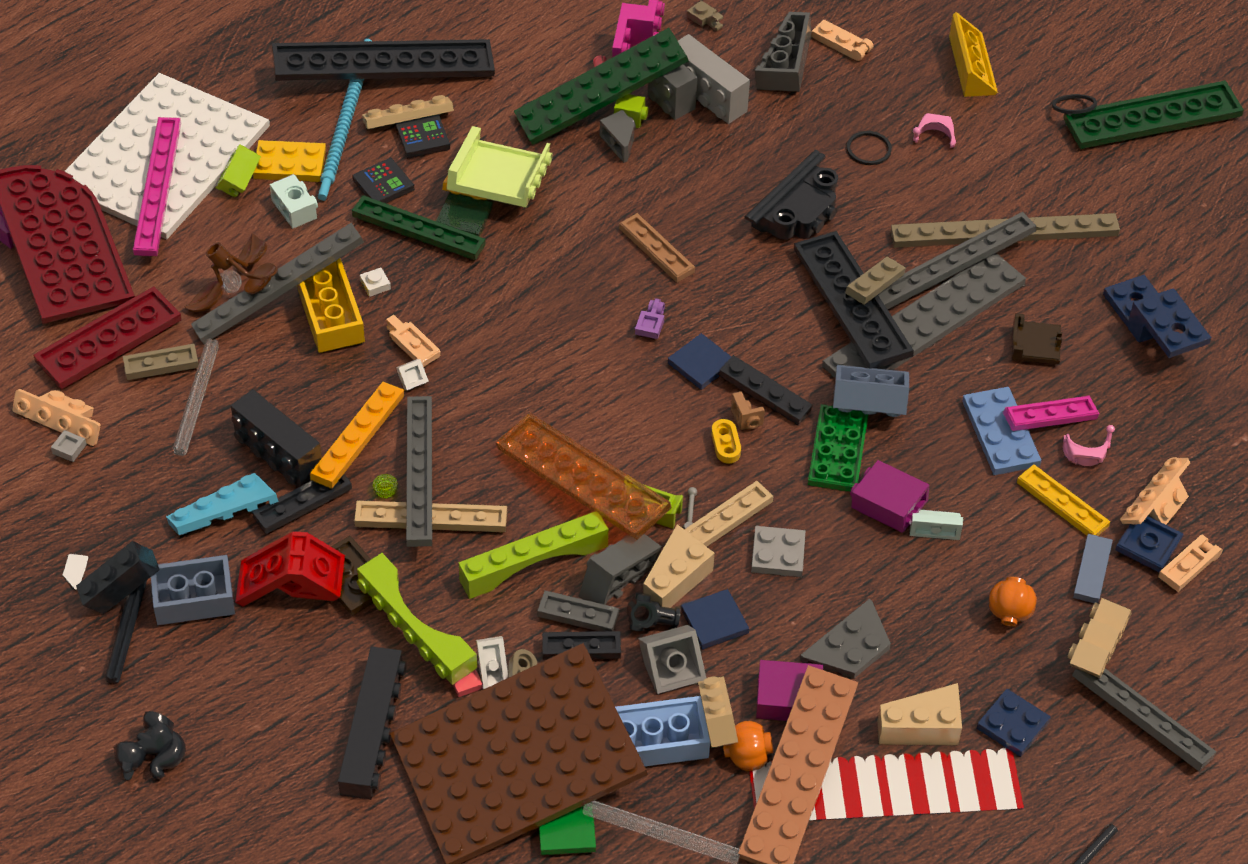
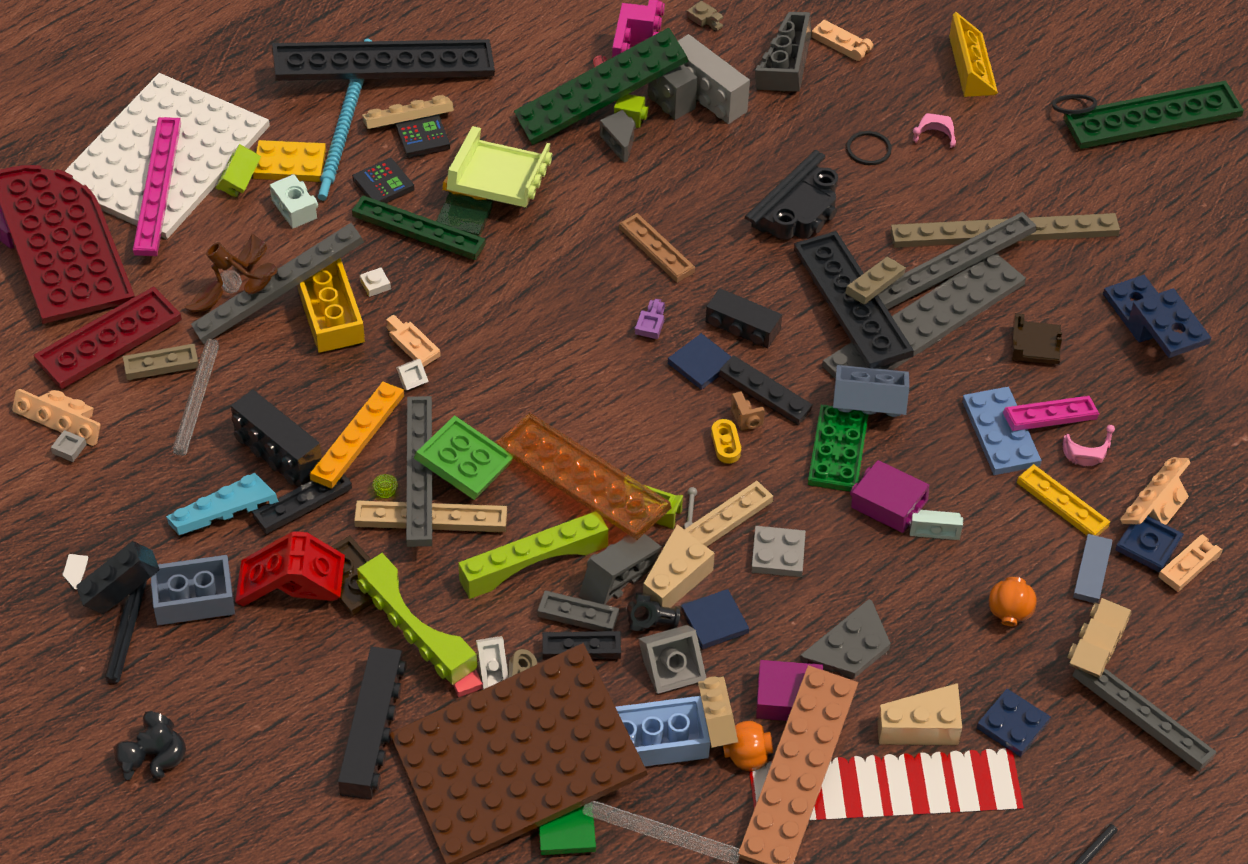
(464, 457): none -> bright green plate
(743, 318): none -> black brick

